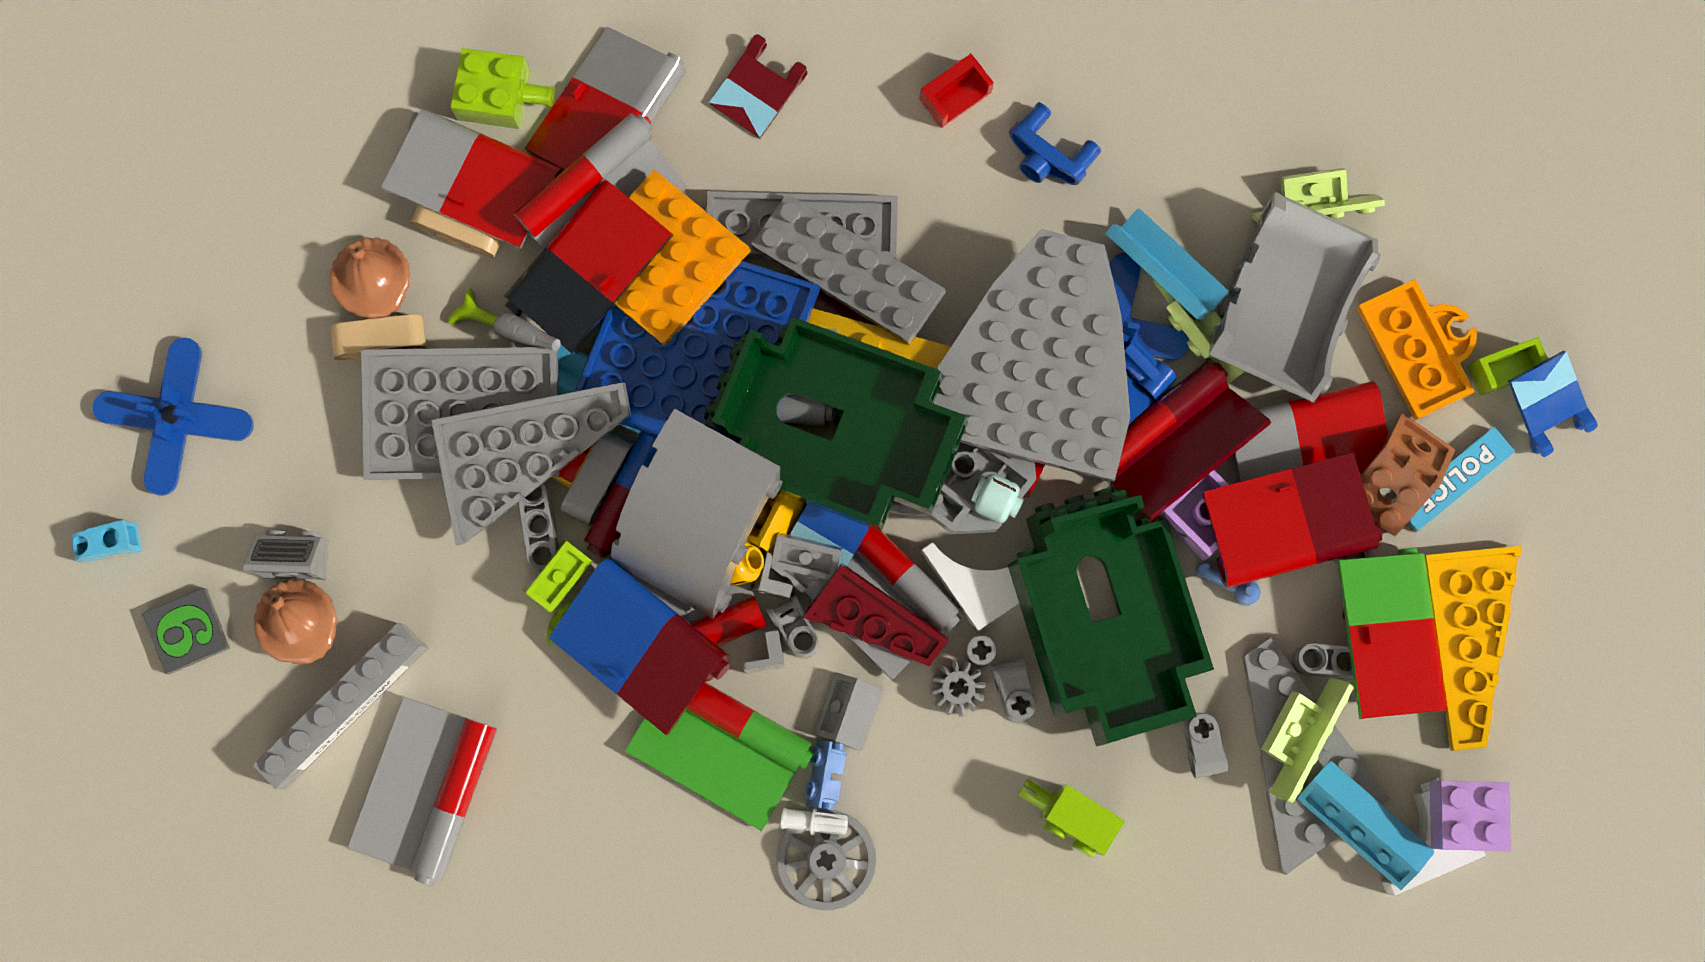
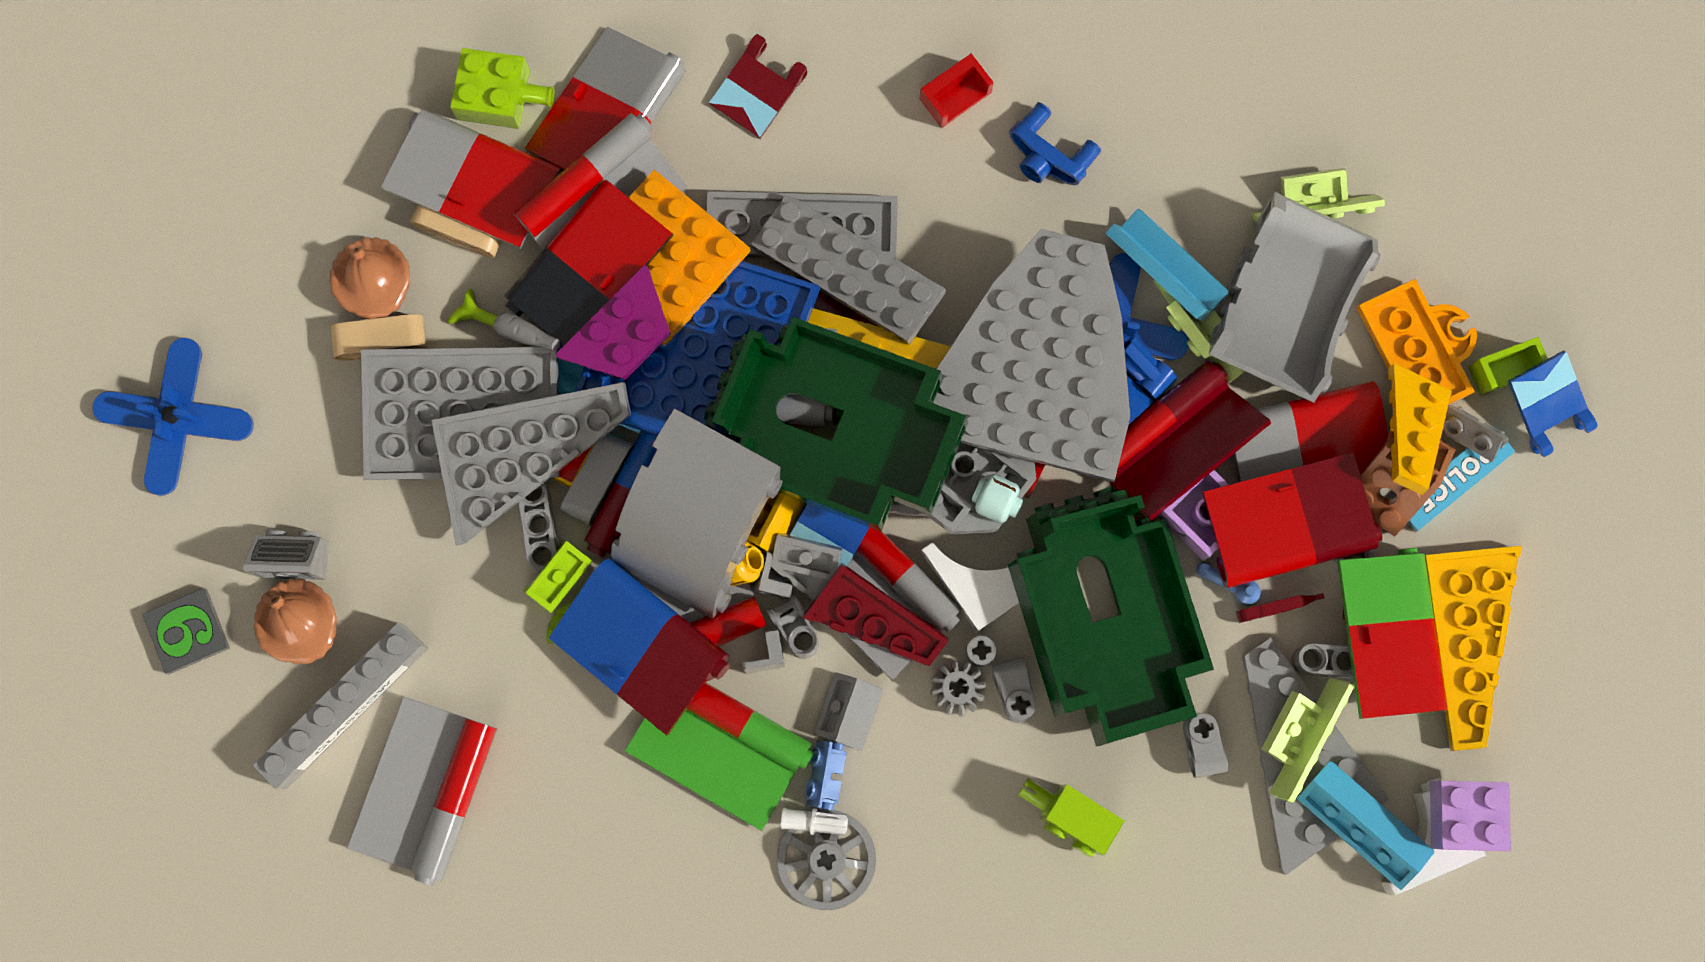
(106, 541): medium azure leg -> none
(621, 331): none -> magenta wing
(1276, 607): none -> dark red piece
(1417, 426): none -> yellow wing
(1472, 434): none -> light grey hinge

